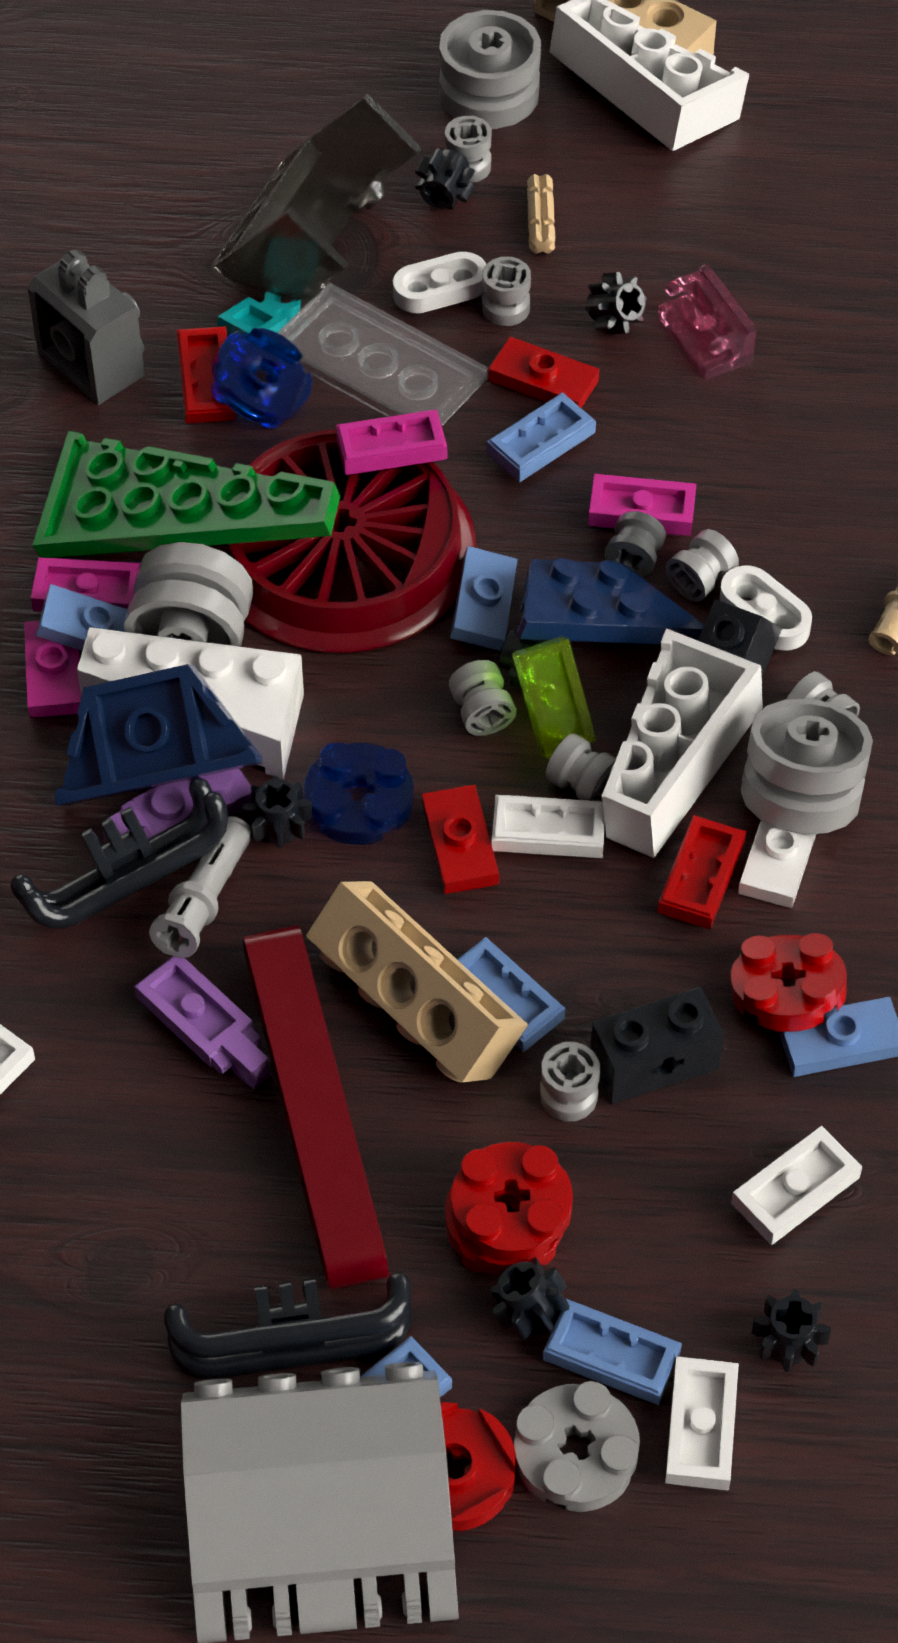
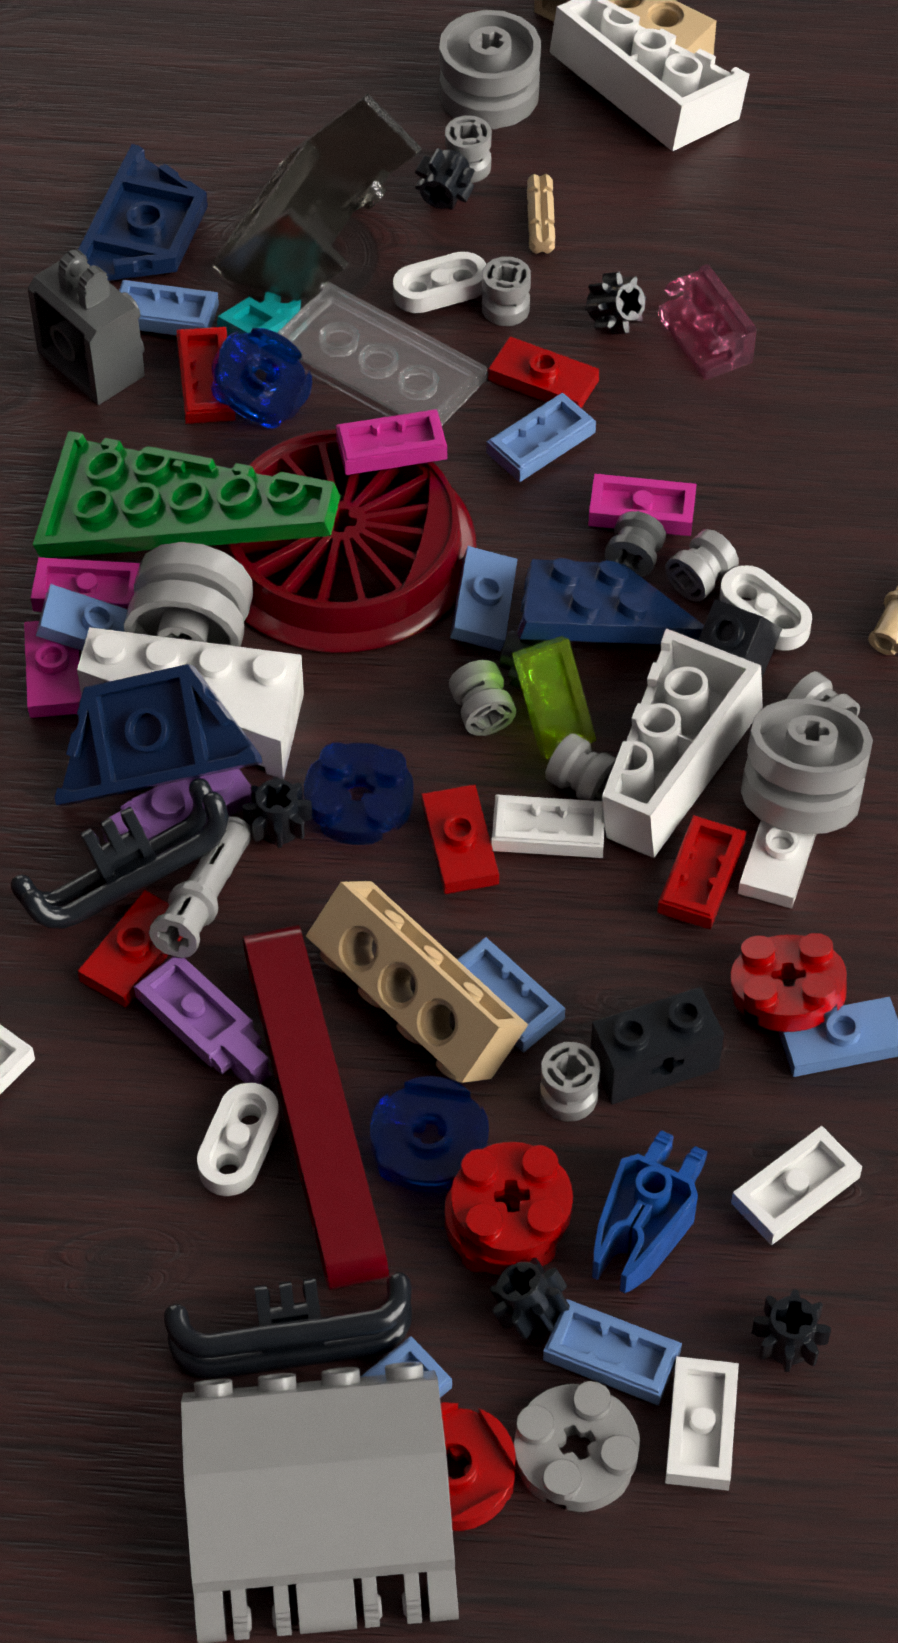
(126, 952): none -> red plate
(144, 220): none -> dark blue wing
(171, 308): none -> medium blue plate
(237, 1143): none -> white plate
(408, 1110): none -> clear blue plate
(647, 1211): none -> blue hinge

